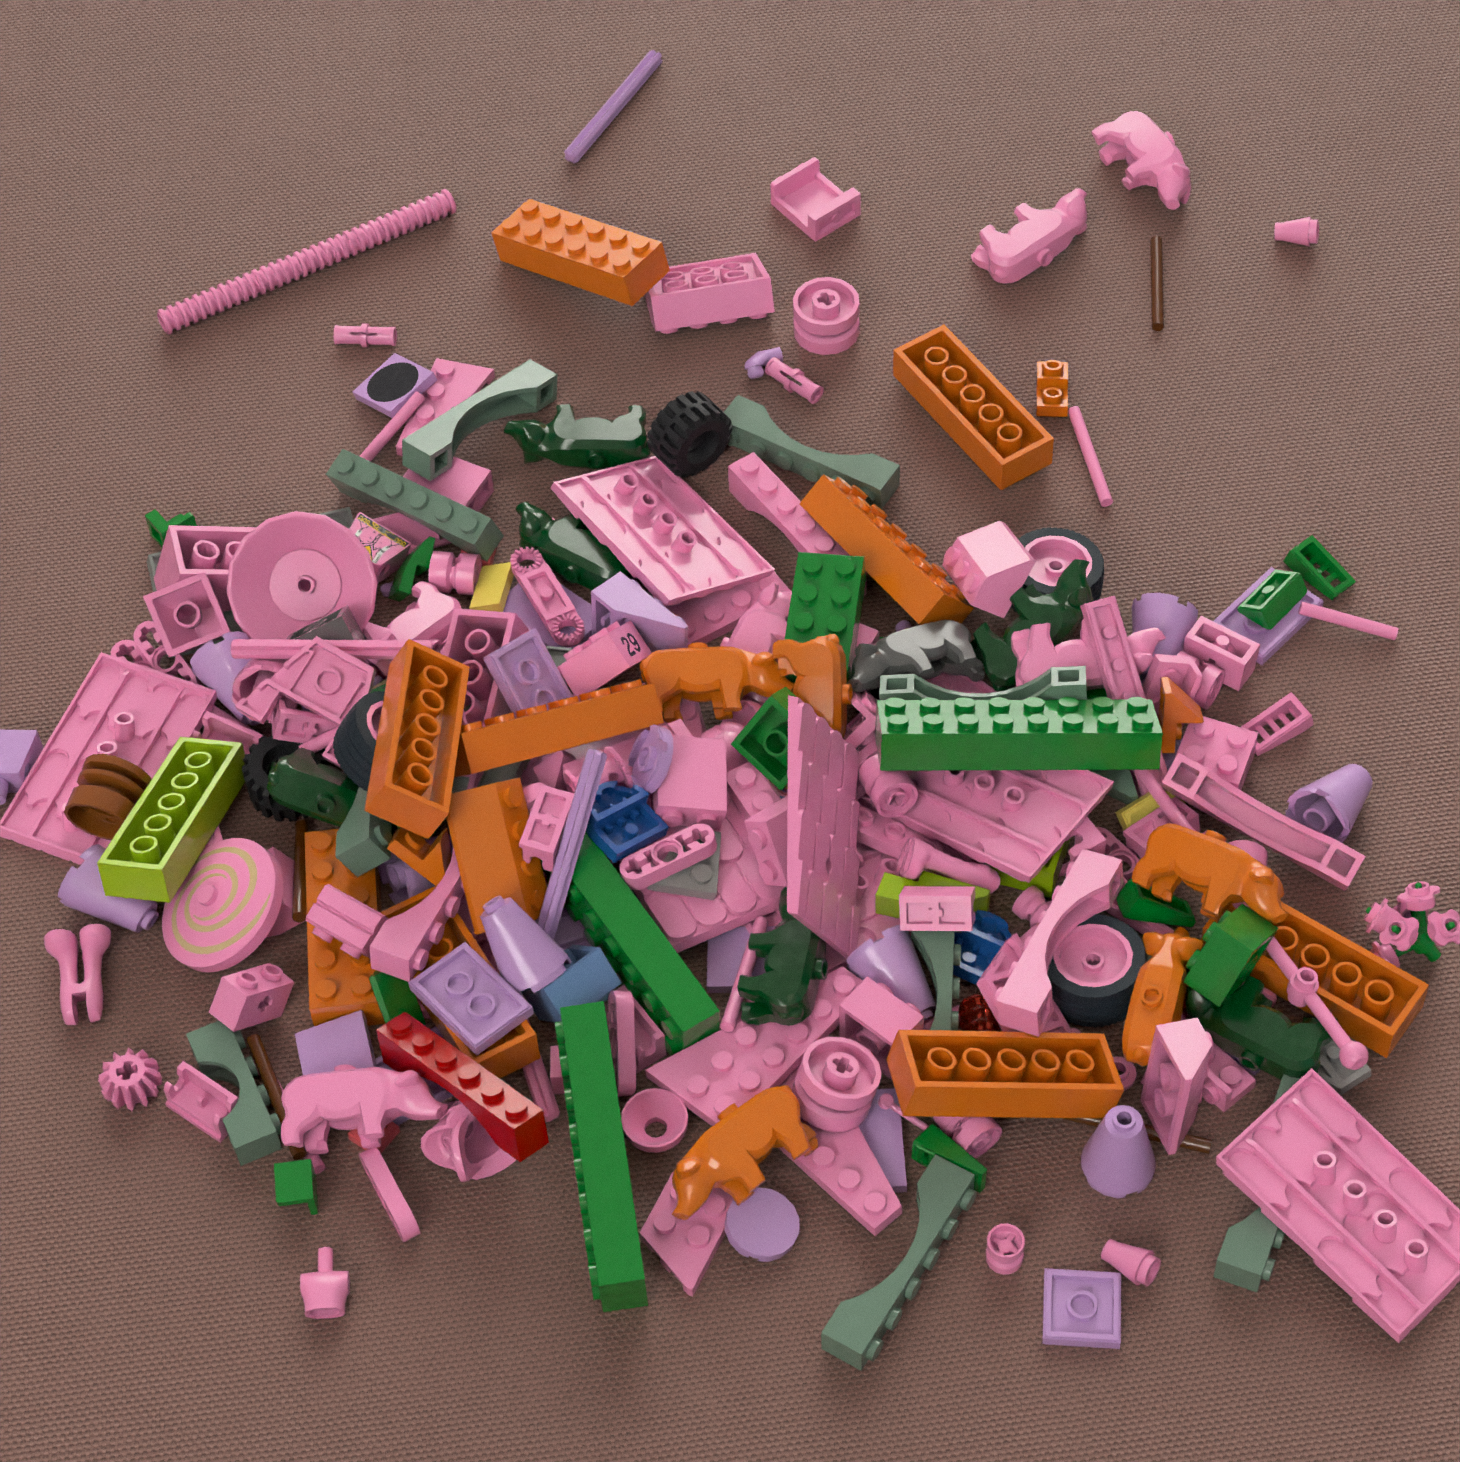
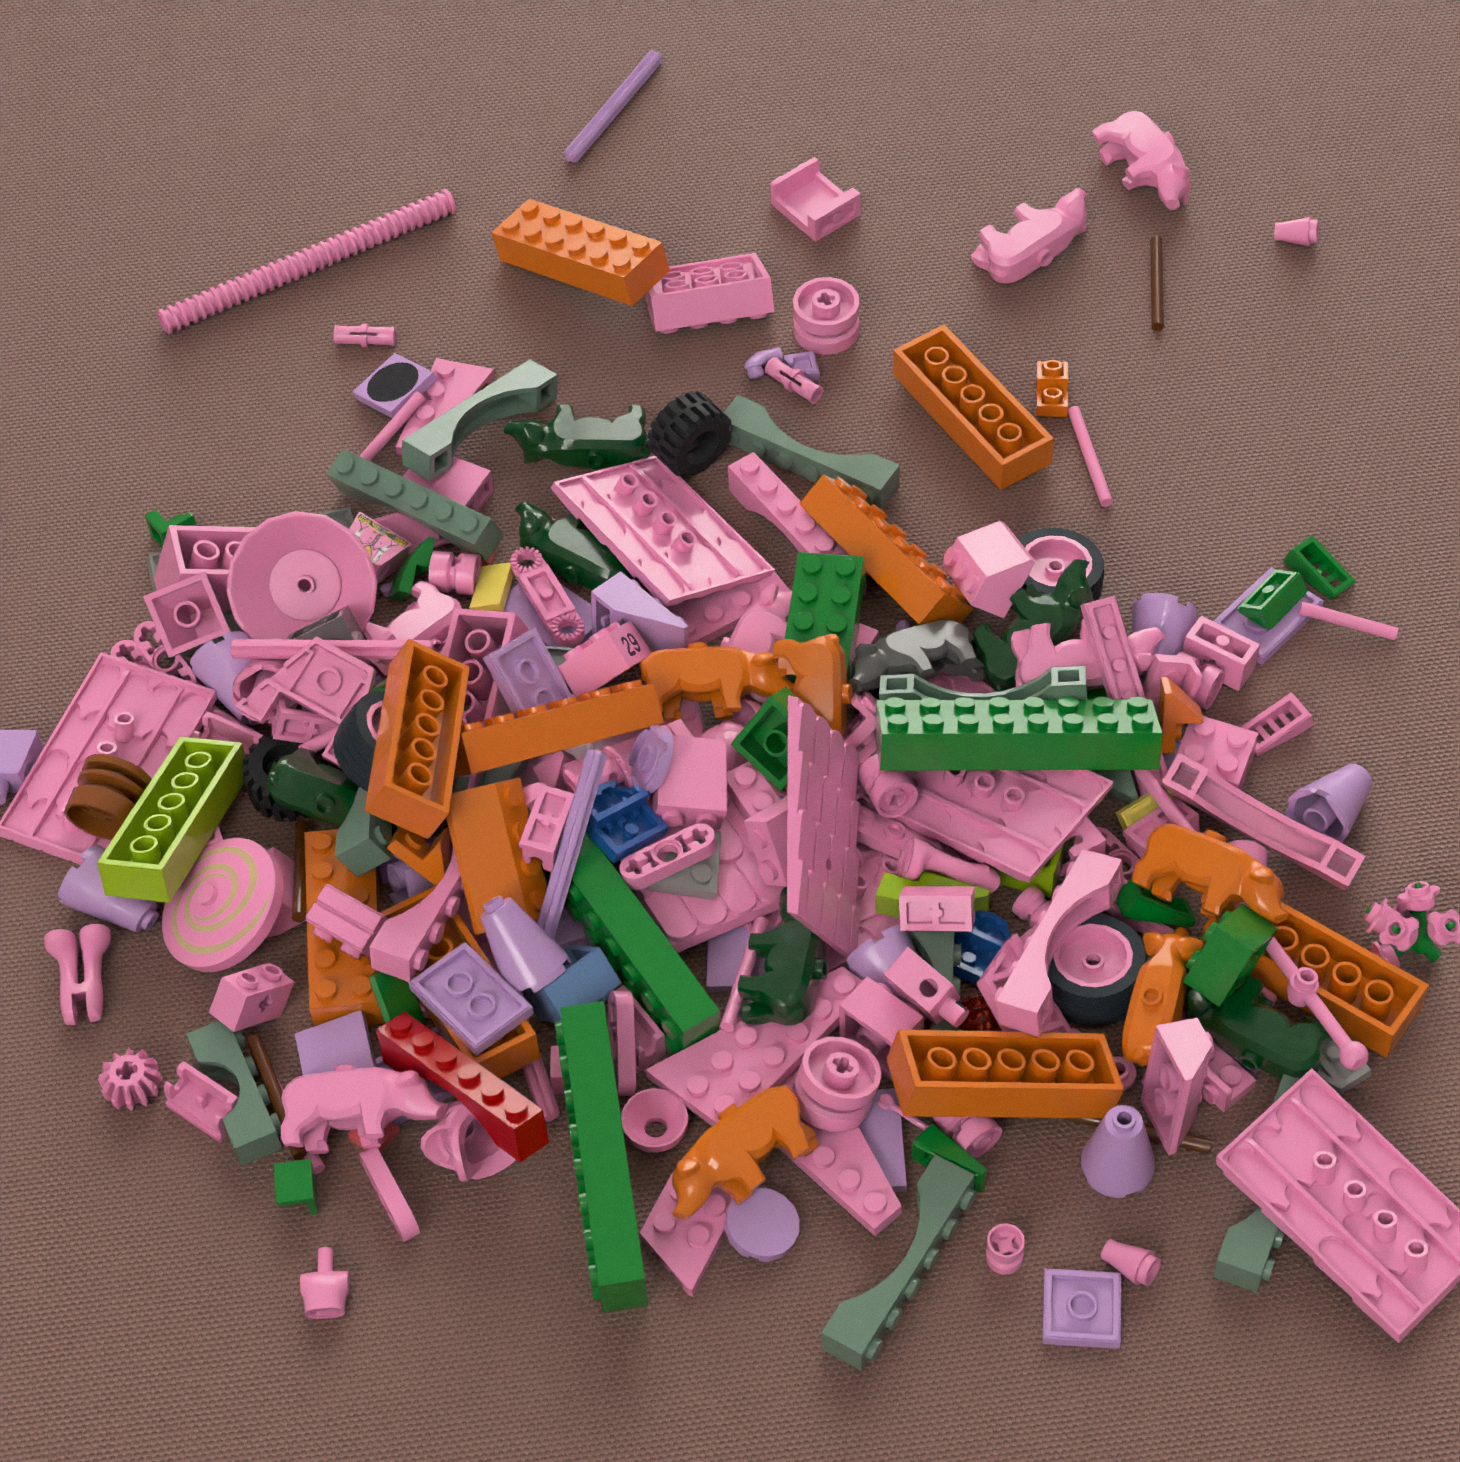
(805, 362): none -> lavender tile
(926, 989): none -> bright pink torso

